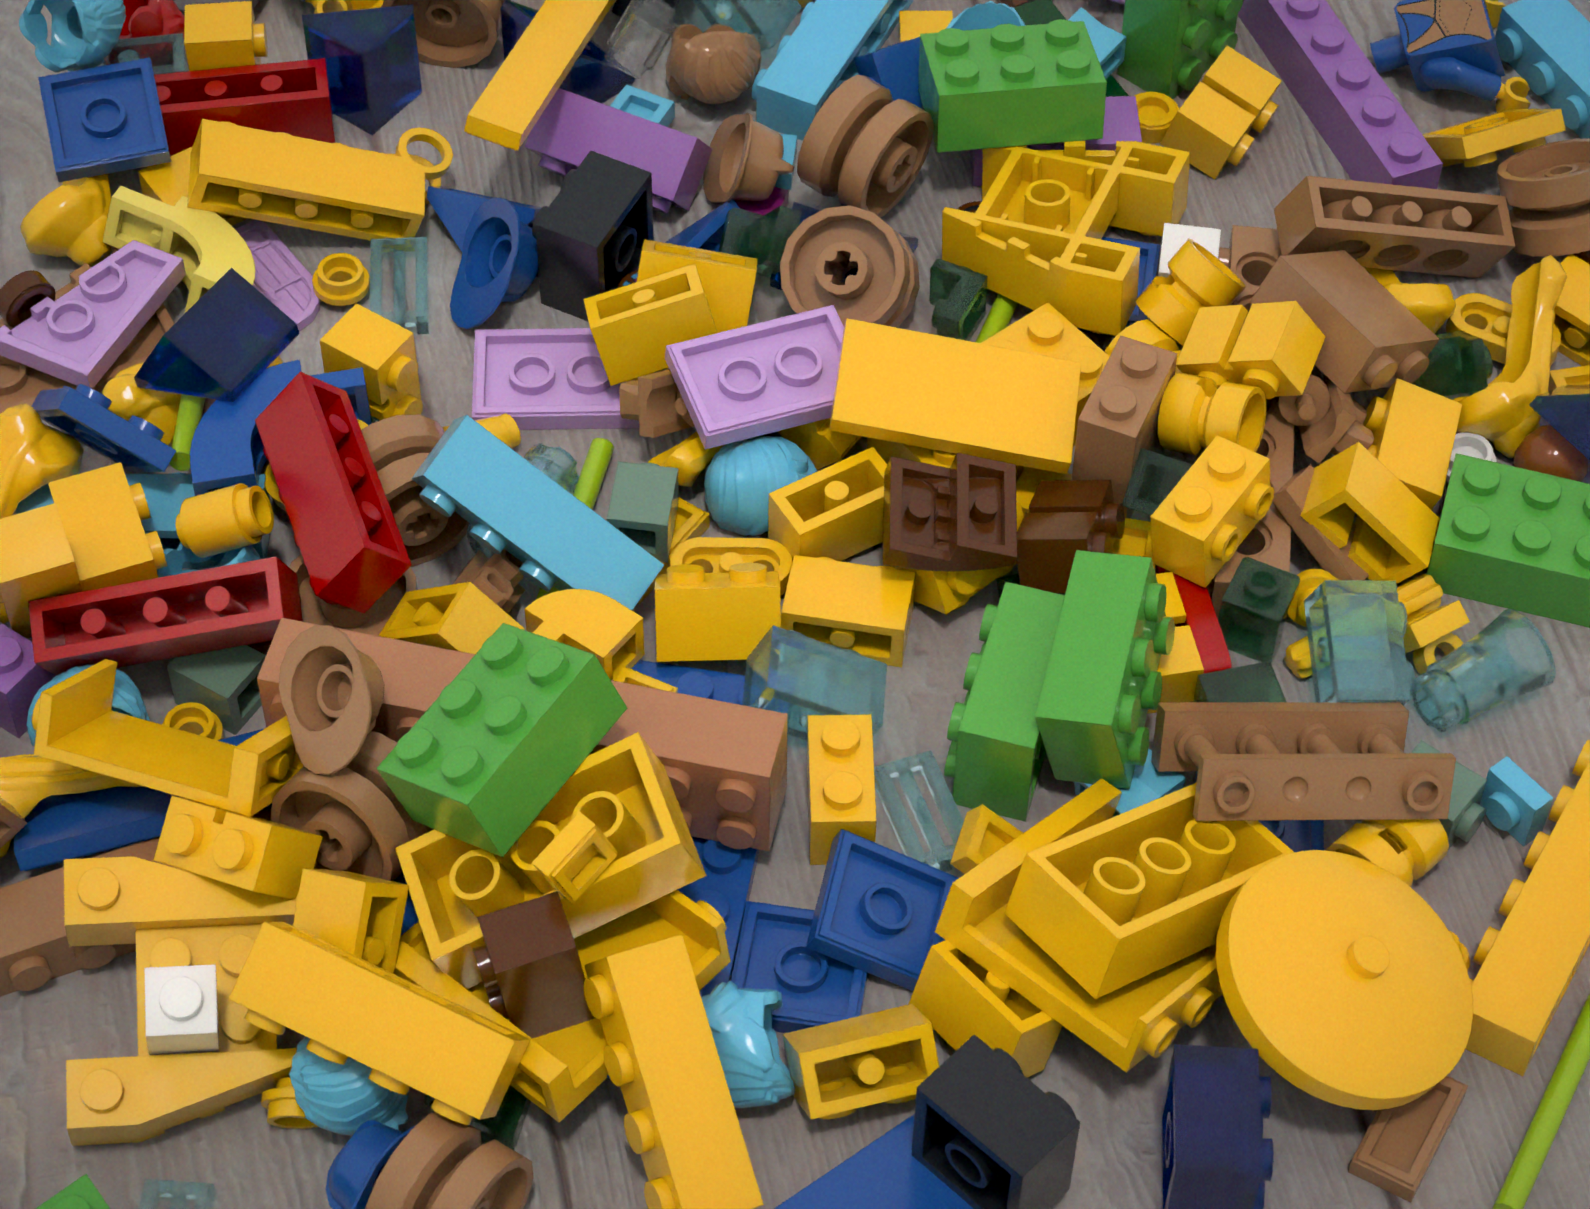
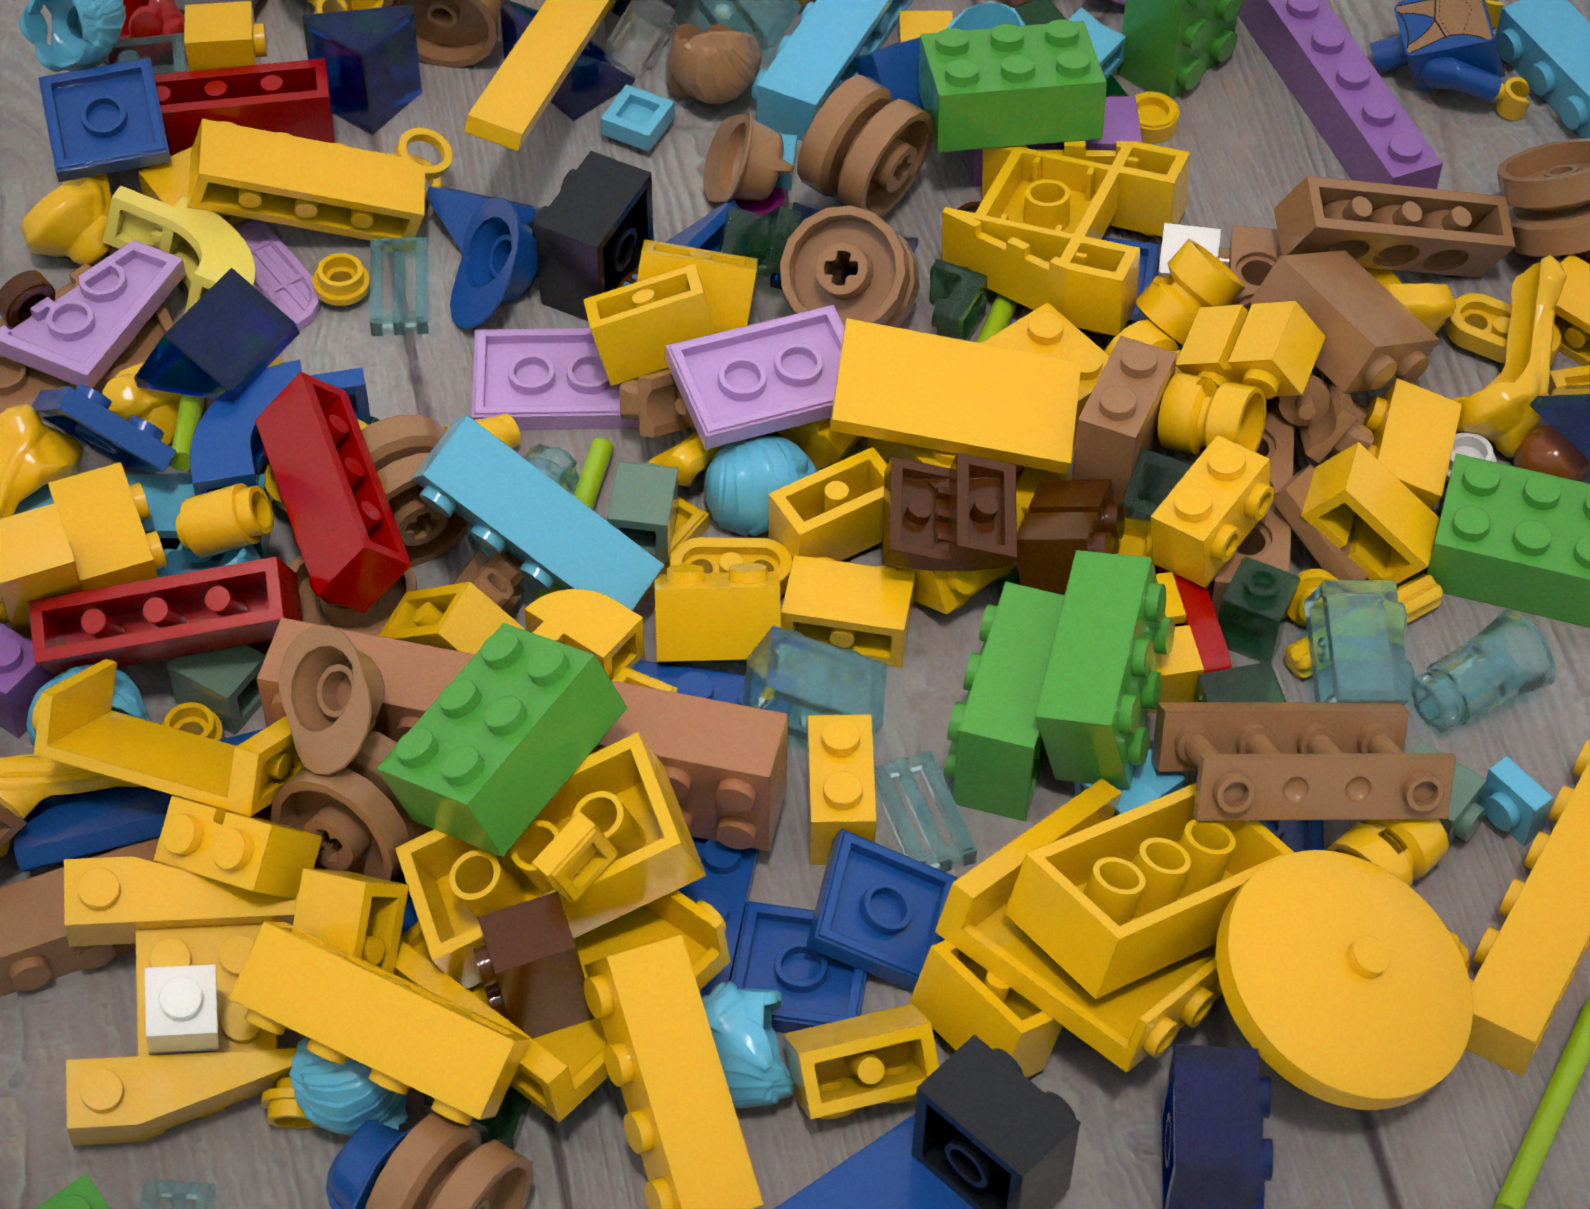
(386, 357): yellow piece -> none
(578, 125): medium lavender brick -> none
(981, 837): yellow tile -> none
(1222, 112): yellow piece -> none
(1406, 1139): medium nougat tile -> none
(1433, 631): yellow tile -> none
(1457, 365): clear green bracket -> none
(1479, 139): yellow plate -> none

